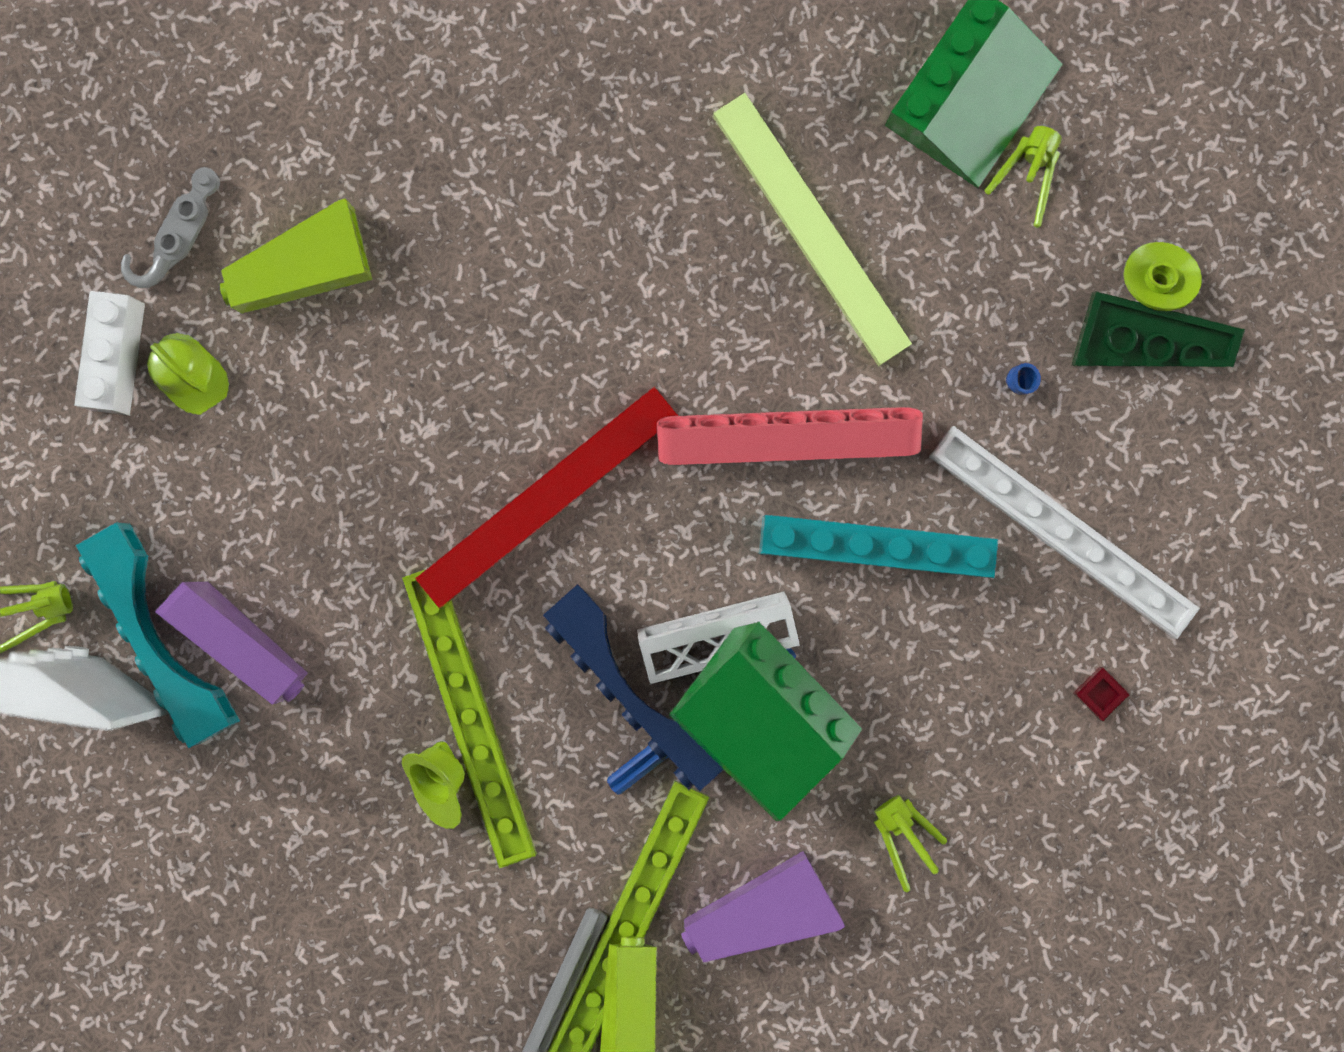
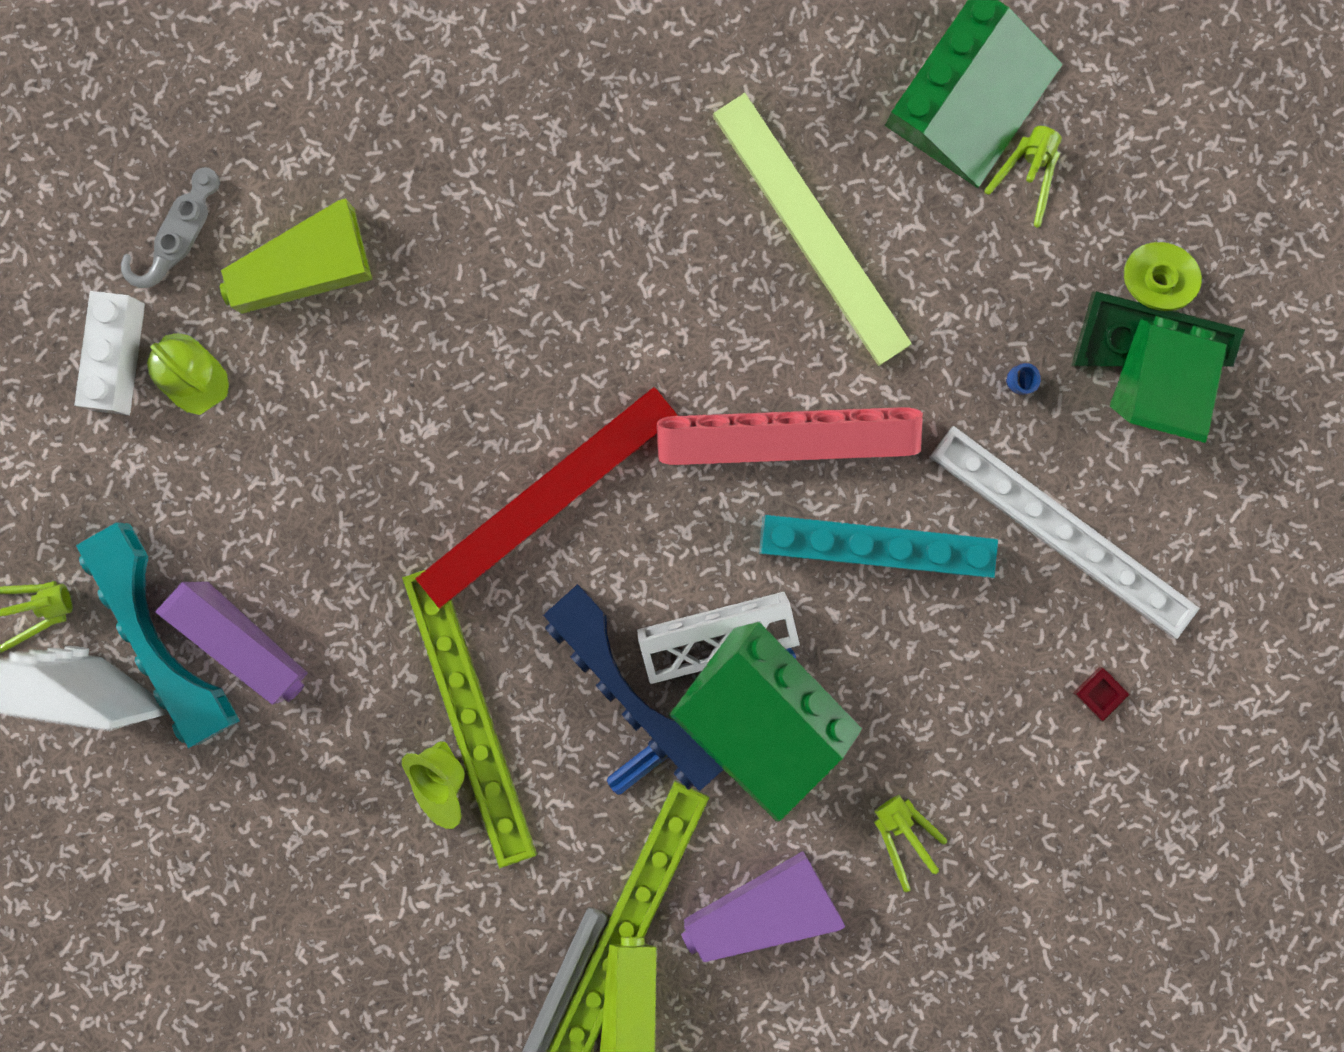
(1170, 379): none -> green slope

